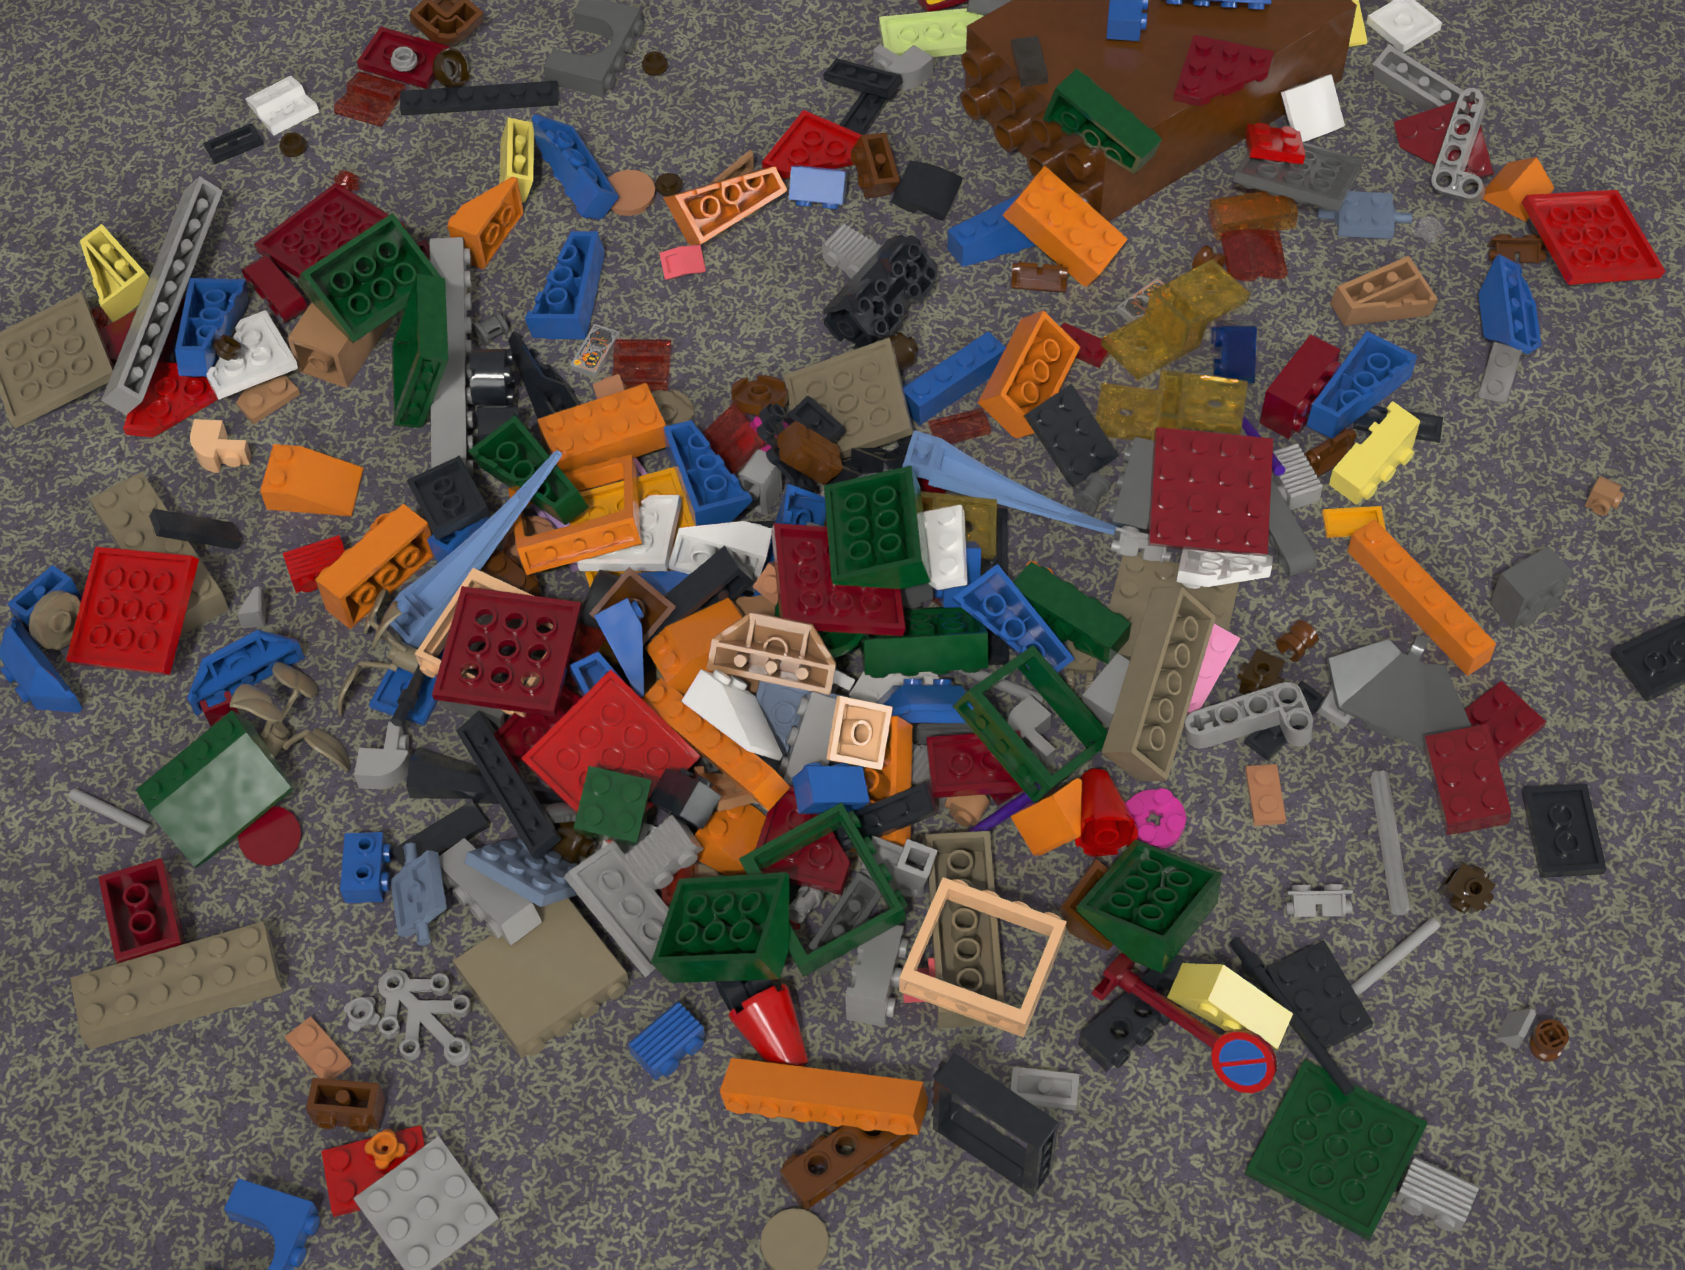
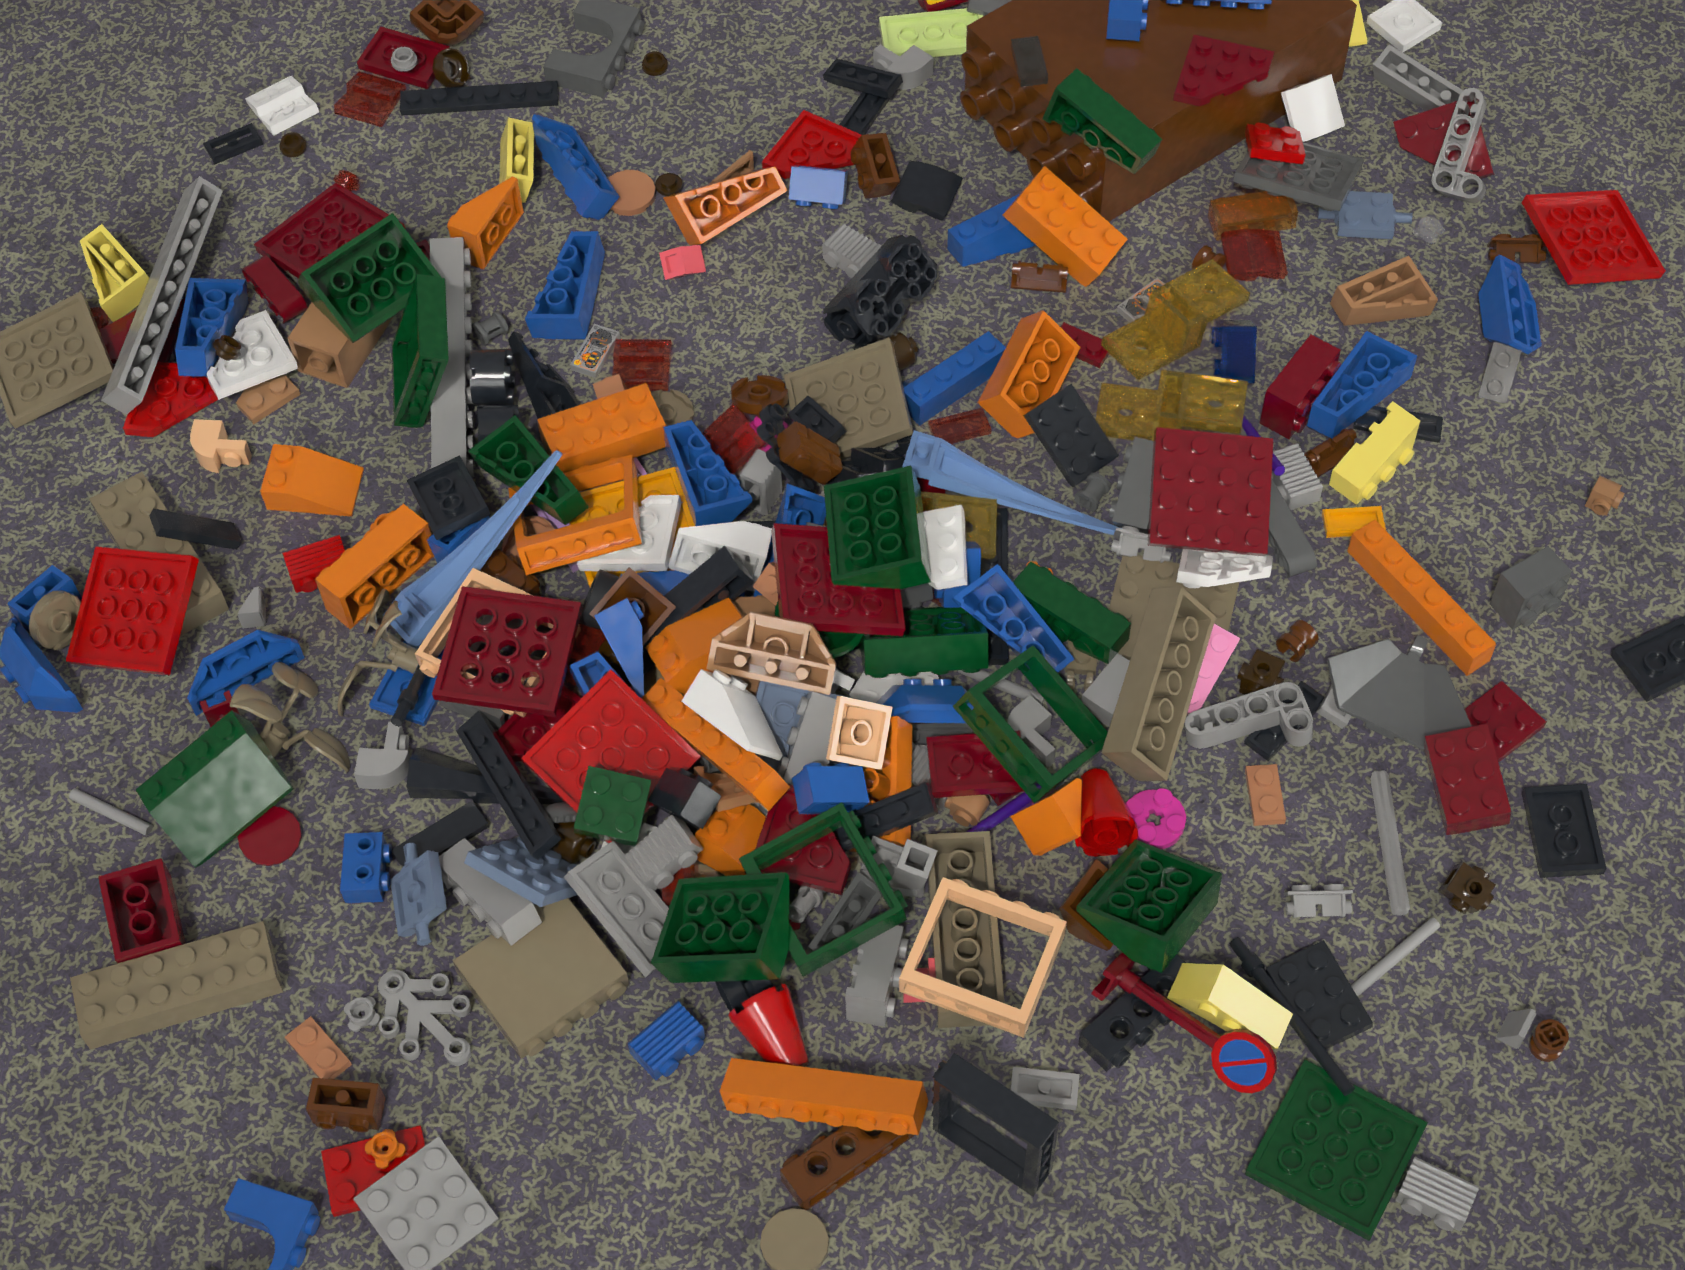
(1514, 183): orange slope -> none

